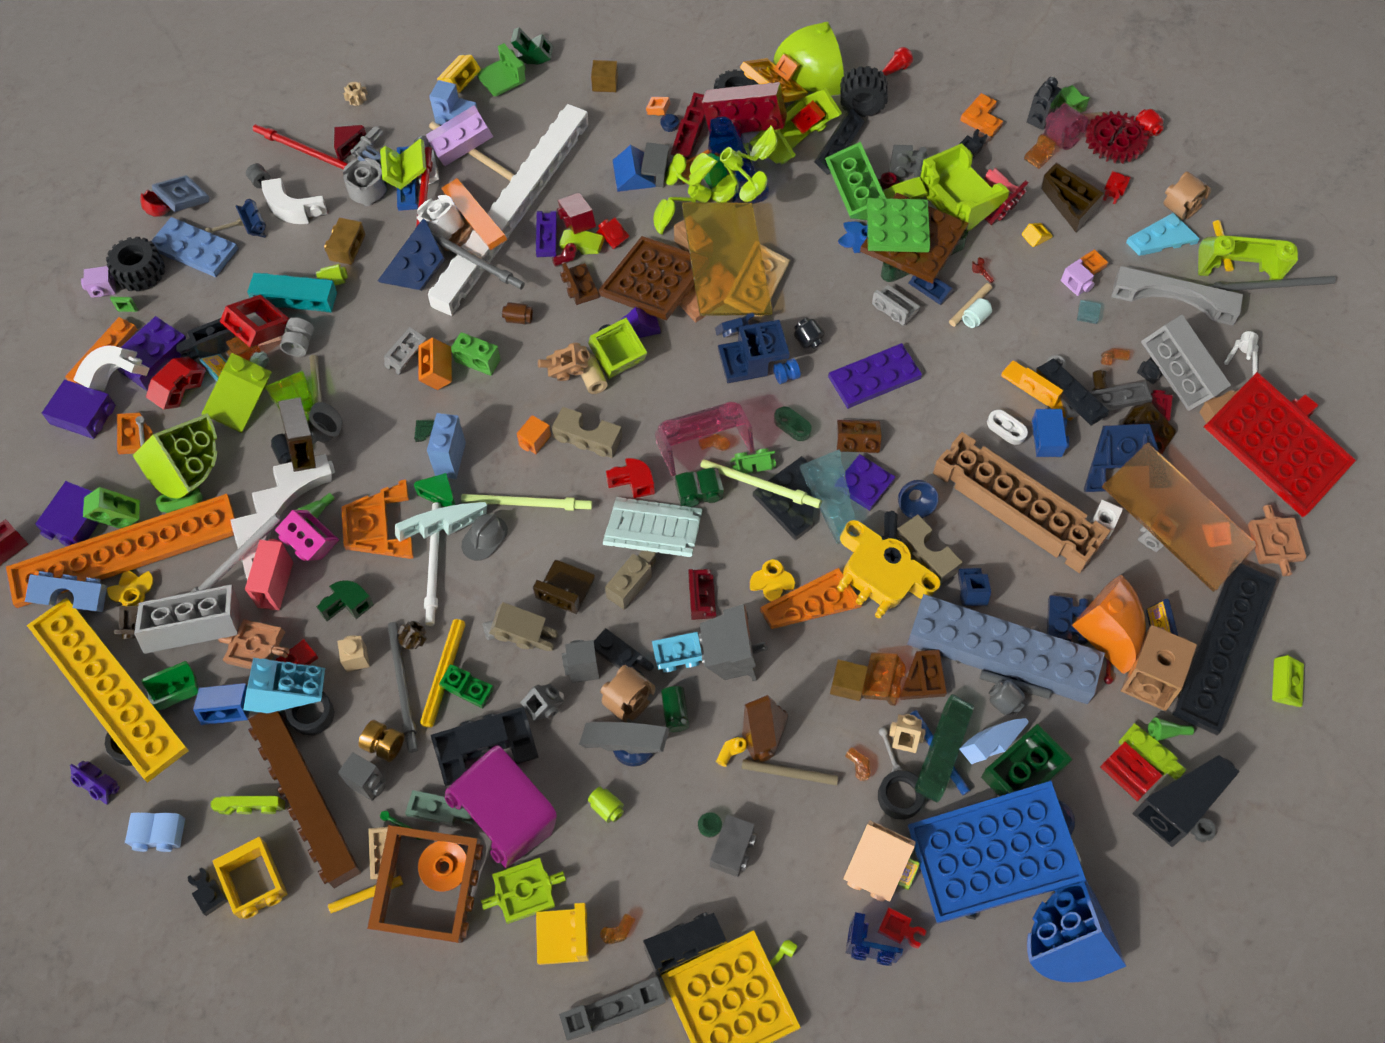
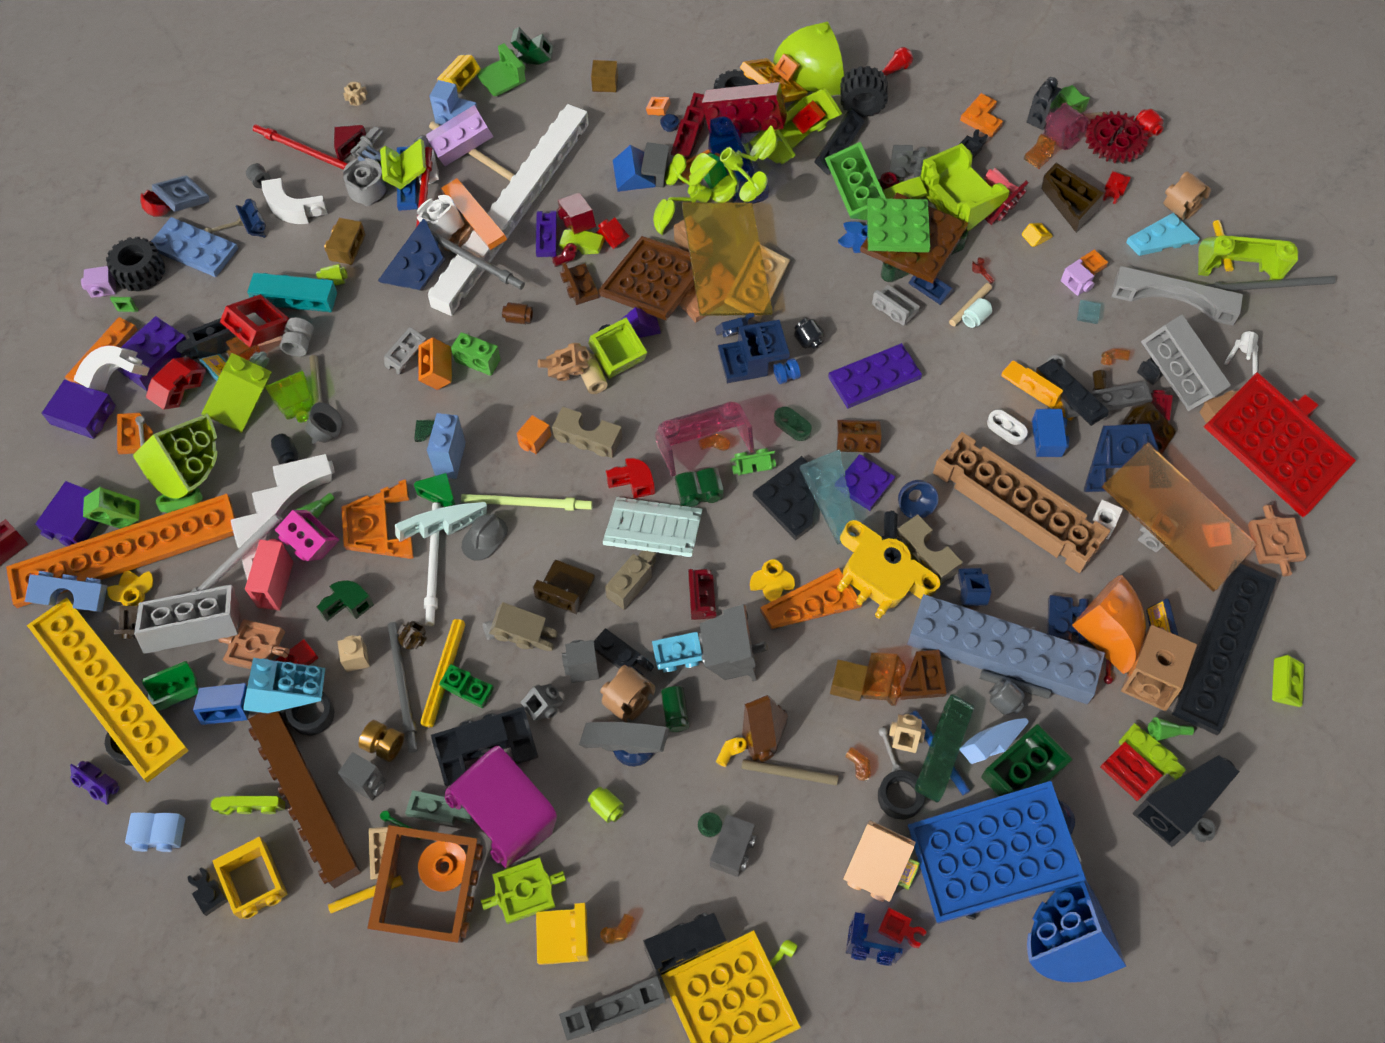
(297, 434): slope -> none
(798, 496): yellowish green bar -> none

